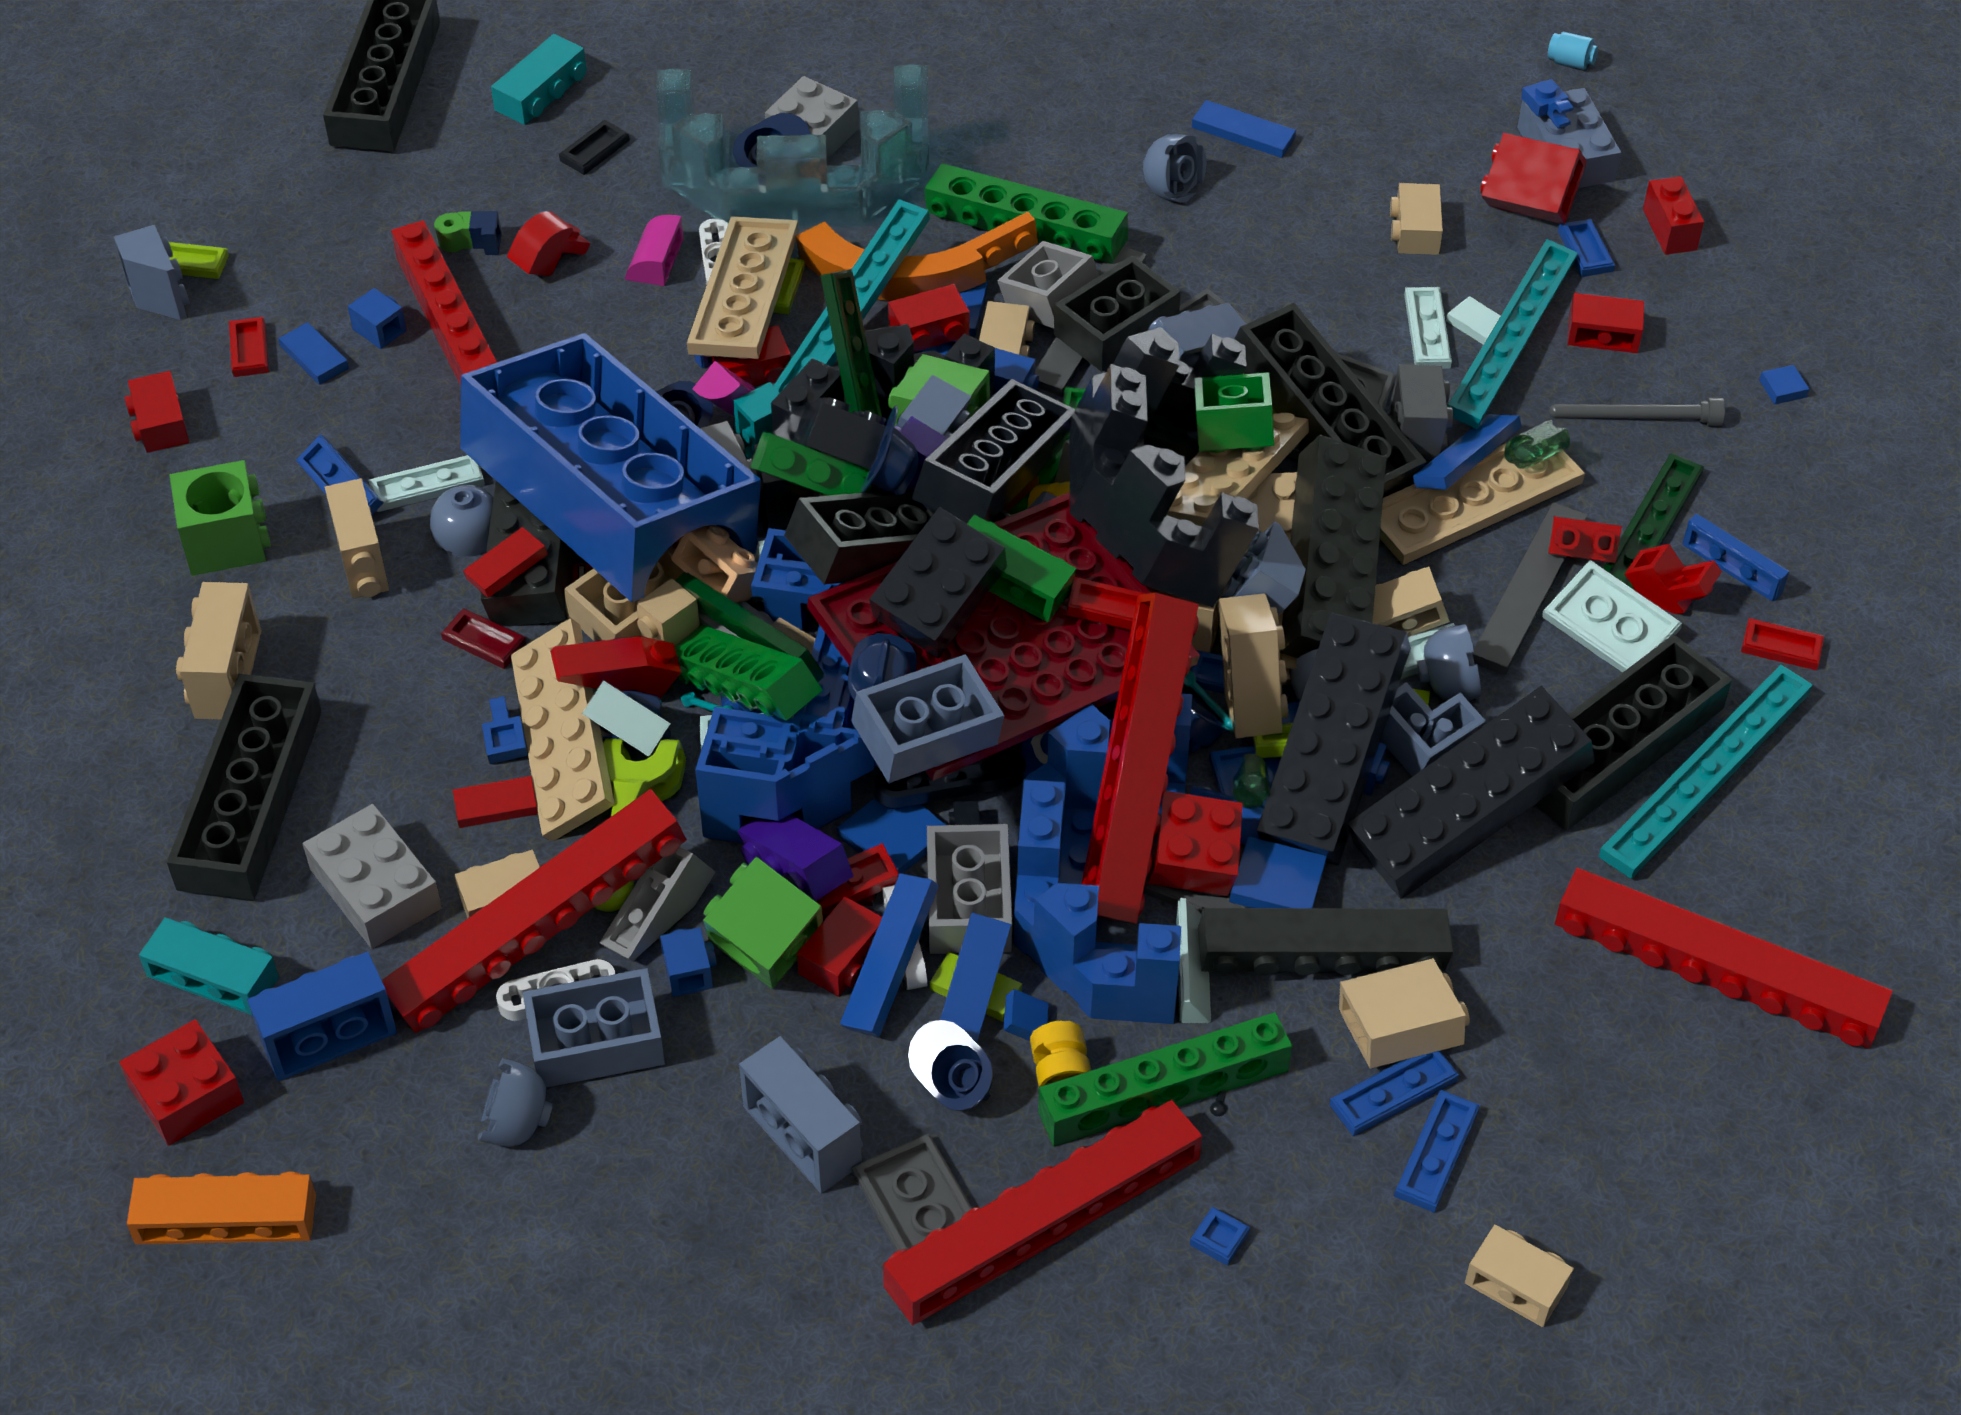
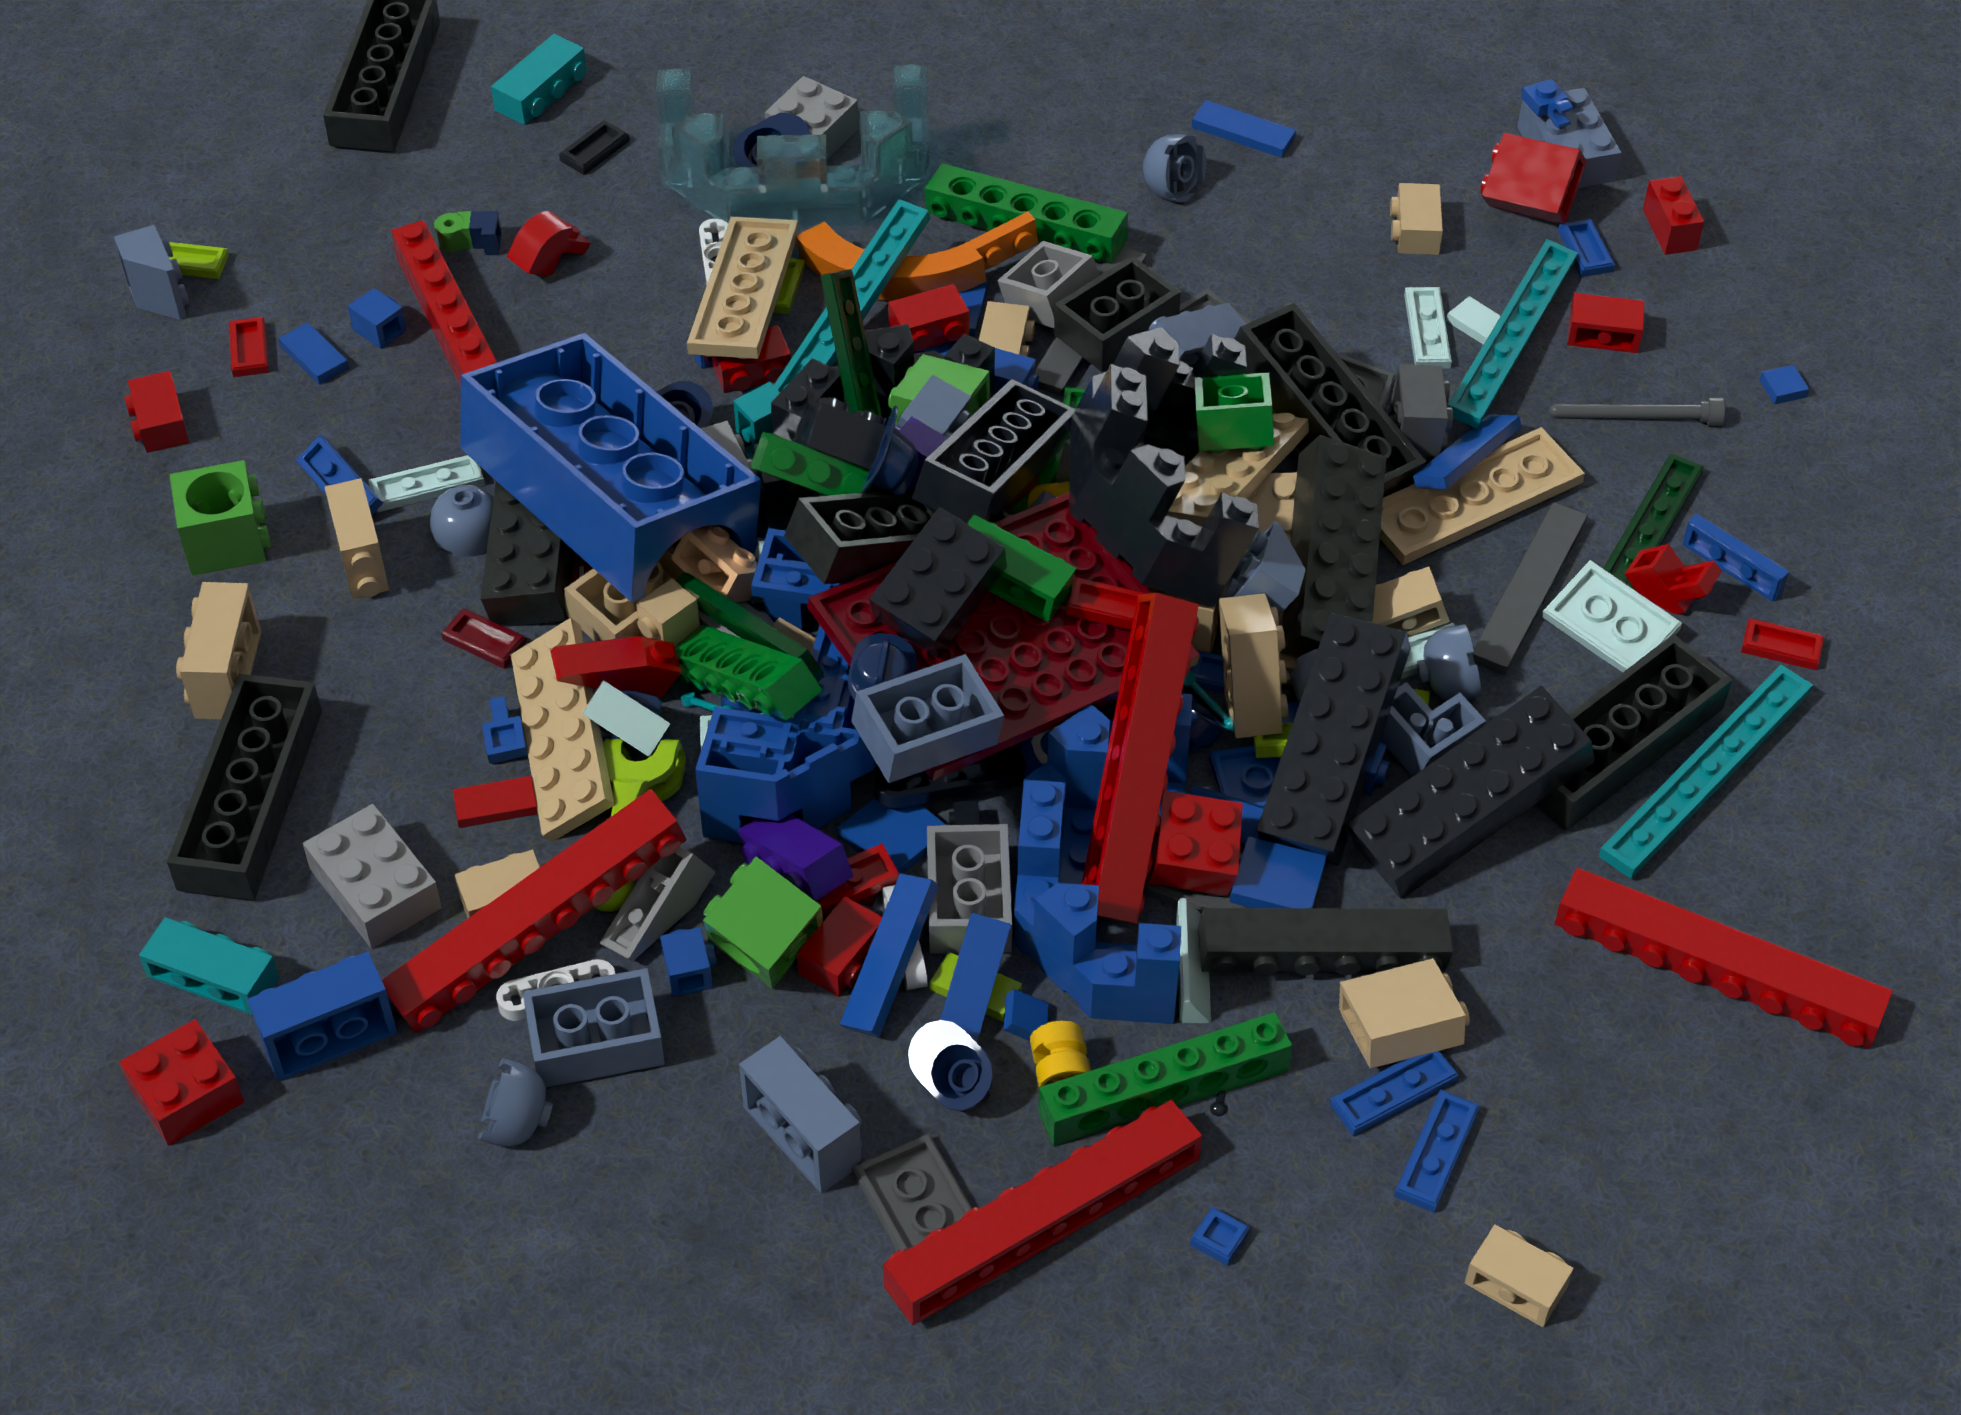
(221, 1208): orange brick -> none
(505, 562): red tile -> none
(656, 250): dark pink brick -> none
(722, 387): dark pink brick -> none
(1251, 782): clear green piece -> none
(1536, 445): clear green piece -> none
(1572, 50): medium azure brick -> none
(1584, 539): red hips -> none

